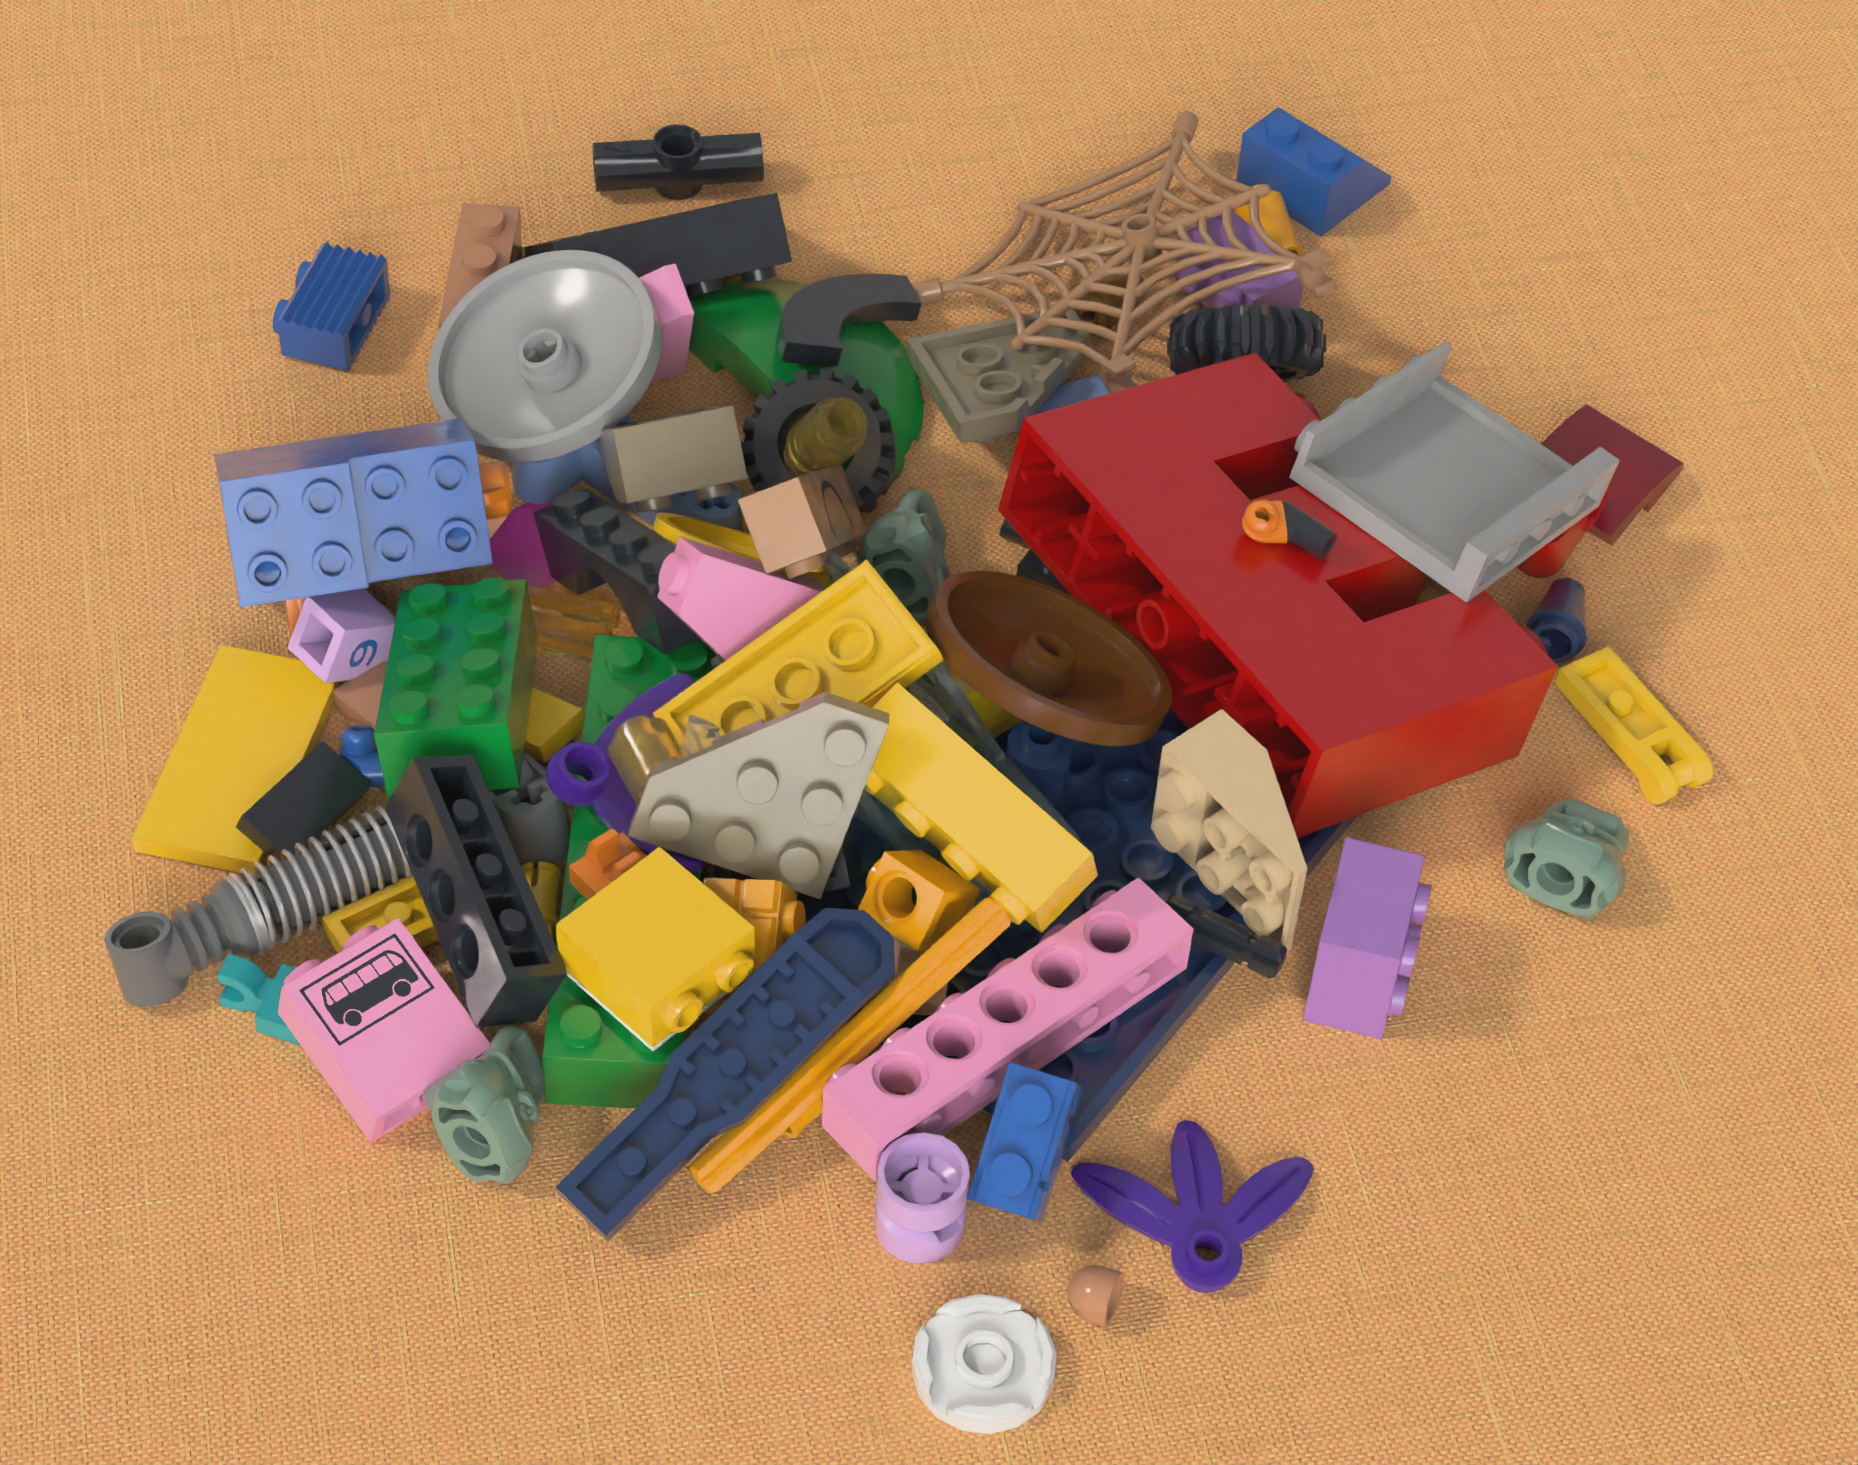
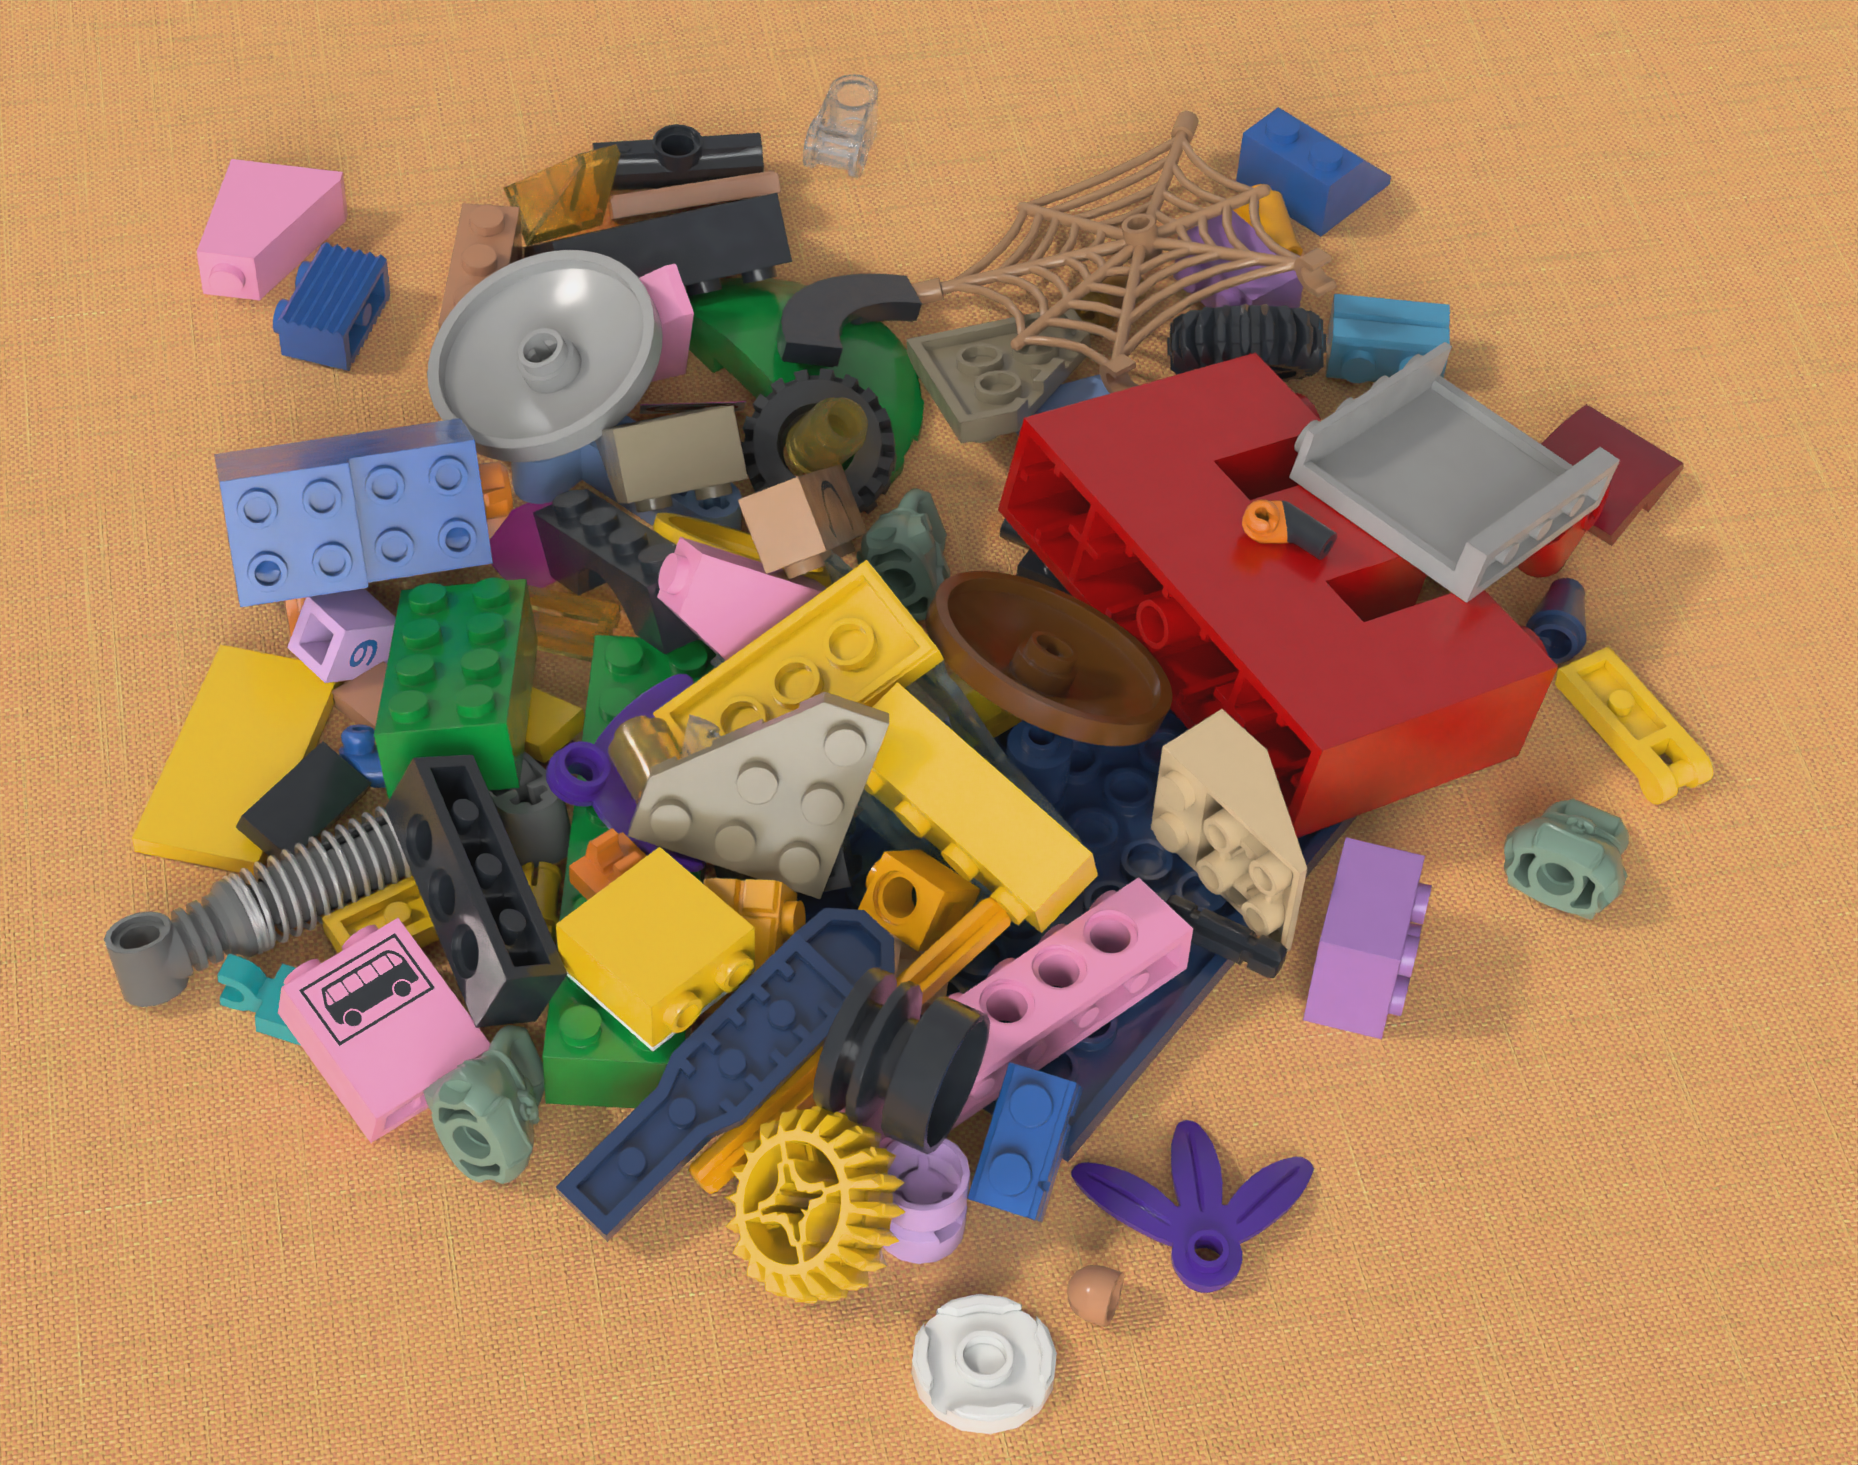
(267, 225): none -> bright pink slope
(565, 196): none -> clear yellow slope
(684, 407): none -> sticker
(693, 194): none -> nougat tile
(814, 1205): none -> yellow gear
(844, 126): none -> clear piece
(892, 1056): none -> black wheel
(1381, 335): none -> dark azure brick

